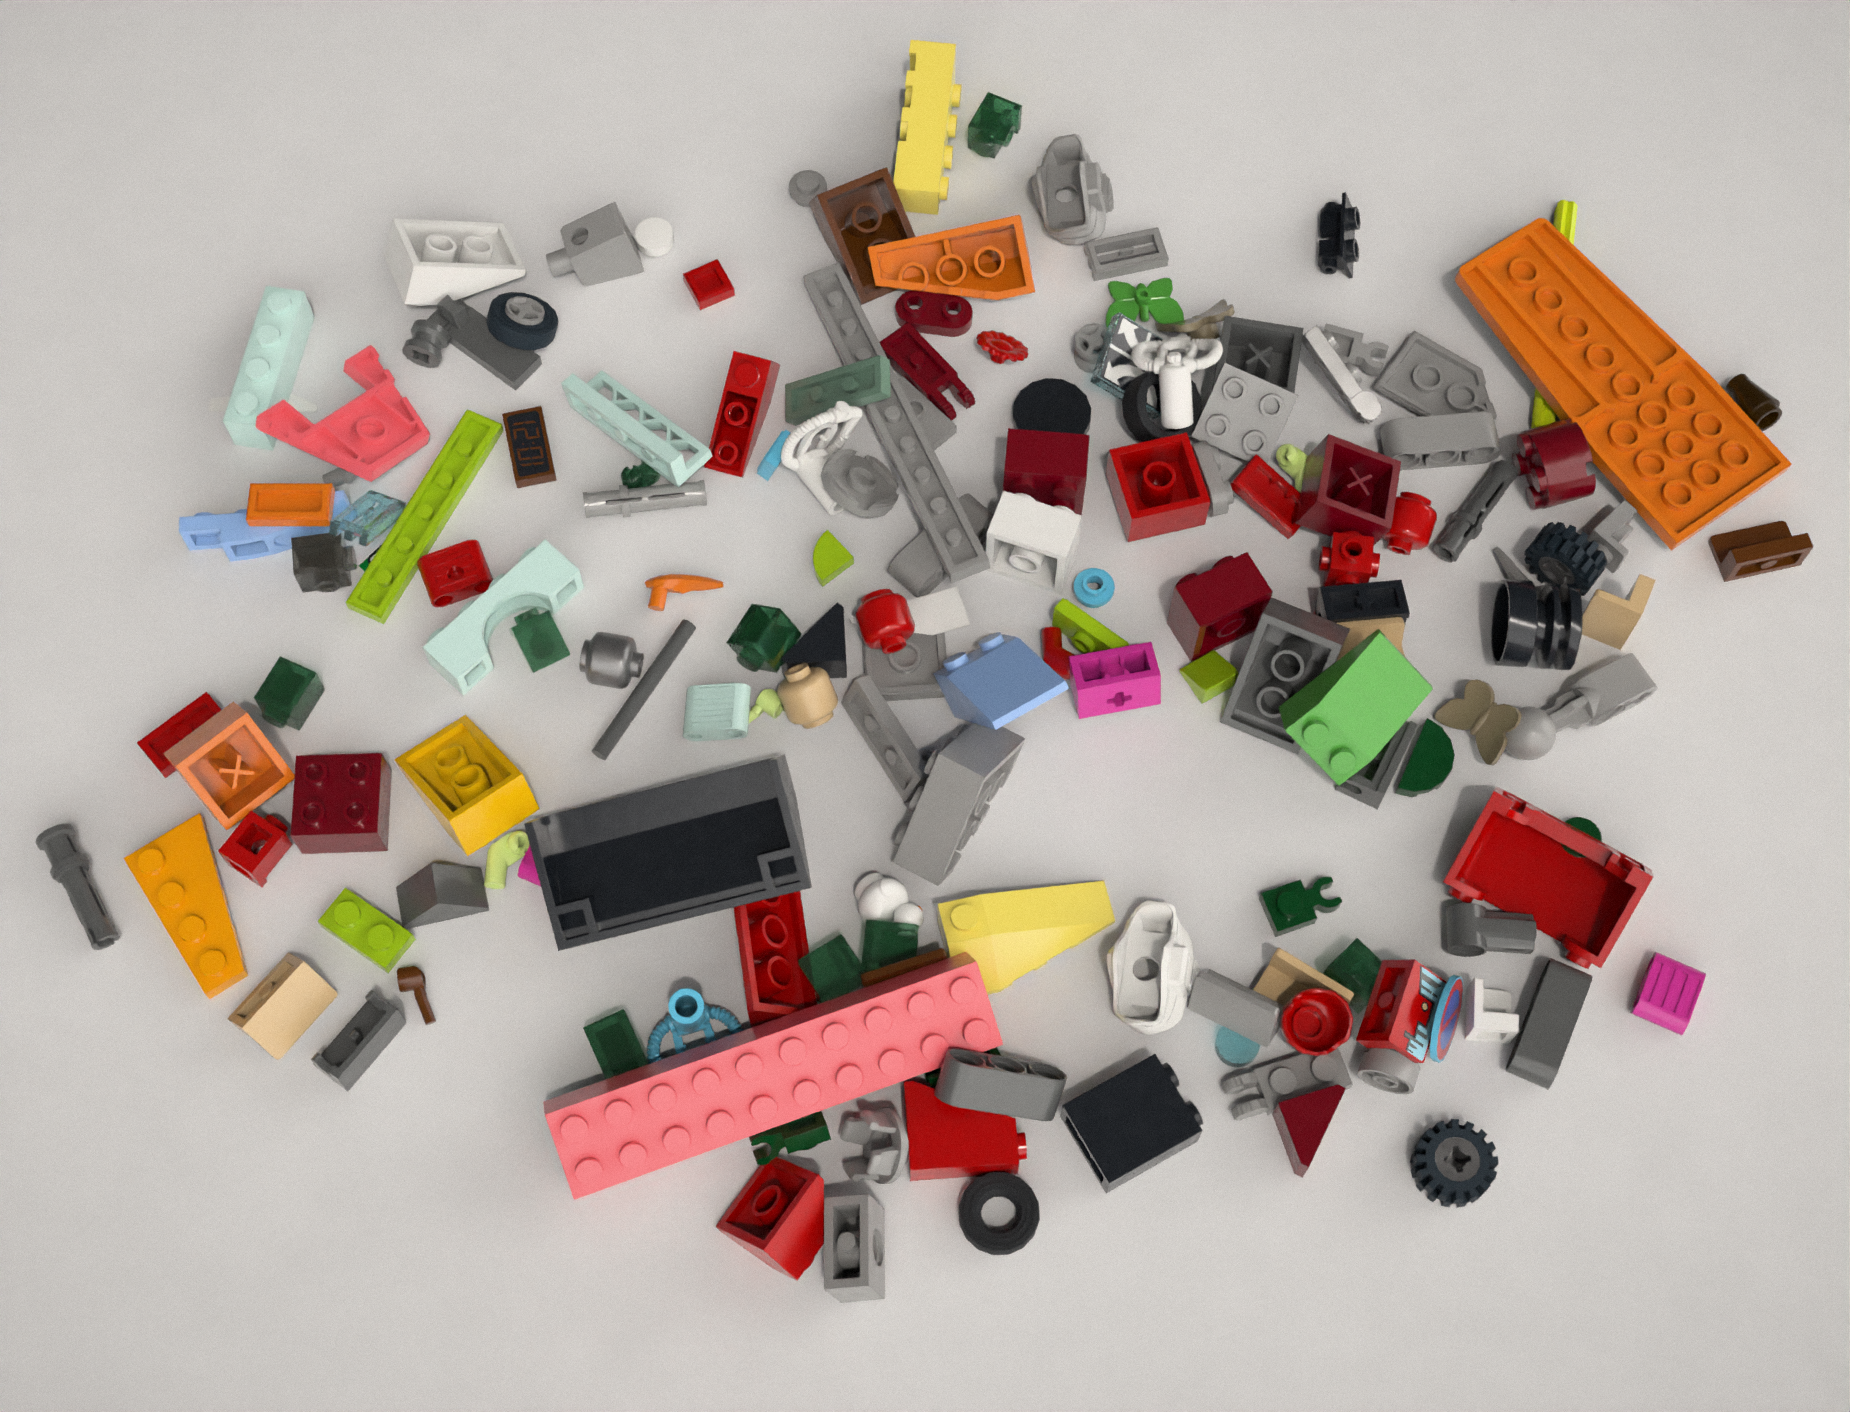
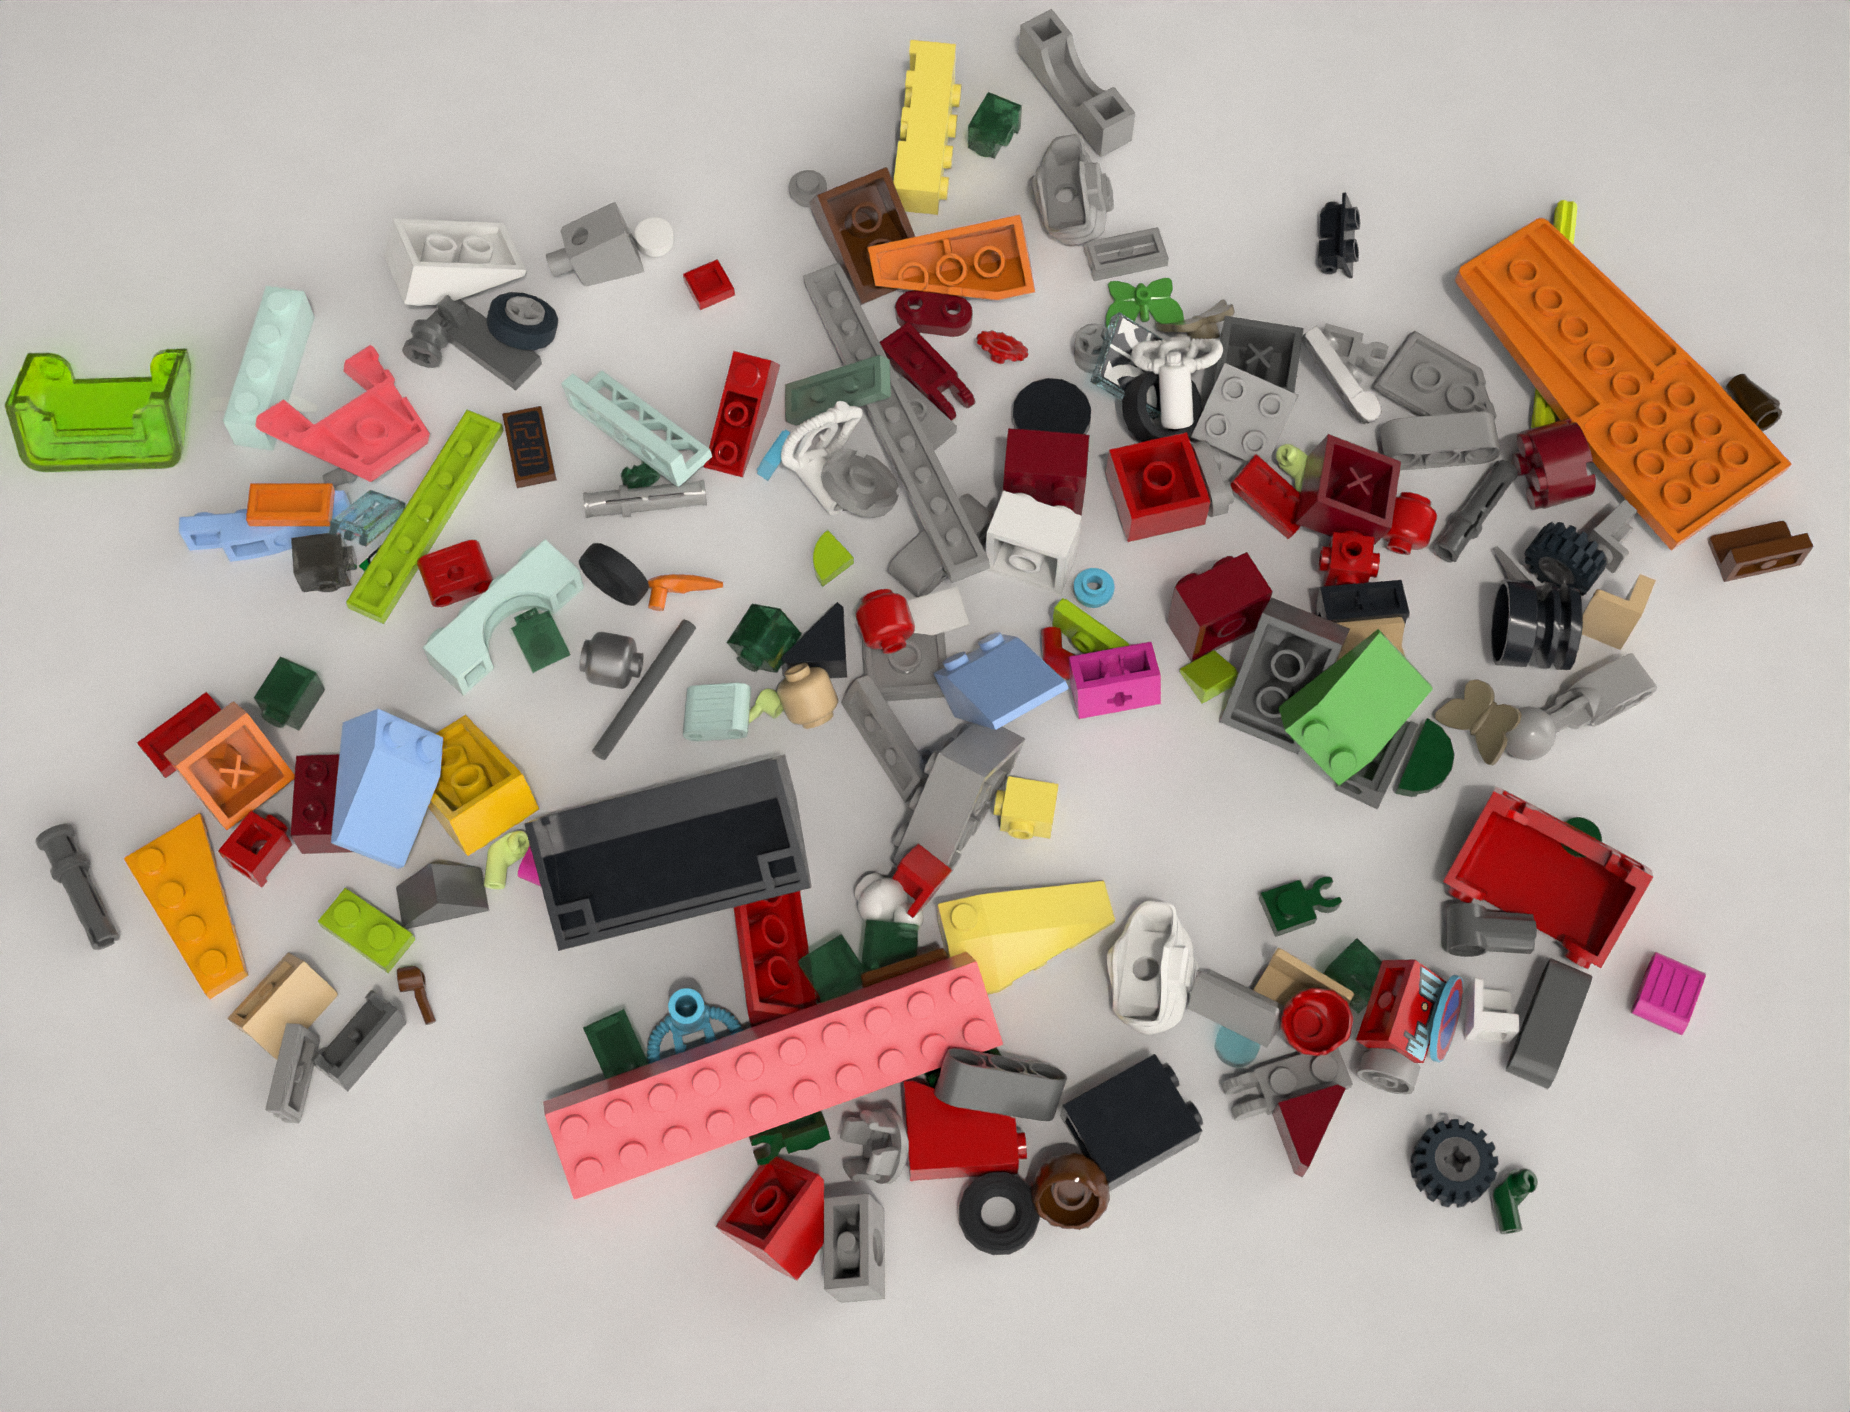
(99, 421): none -> clear neon green windscreen
(292, 1073): none -> light grey tile
(384, 785): none -> light blue slope
(613, 574): none -> black tyre
(921, 877): none -> red panel
(1026, 807): none -> light yellow brick
(1051, 54): none -> light grey arch
(1070, 1191): none -> reddish brown hair
(1509, 1195): none -> dark green arm

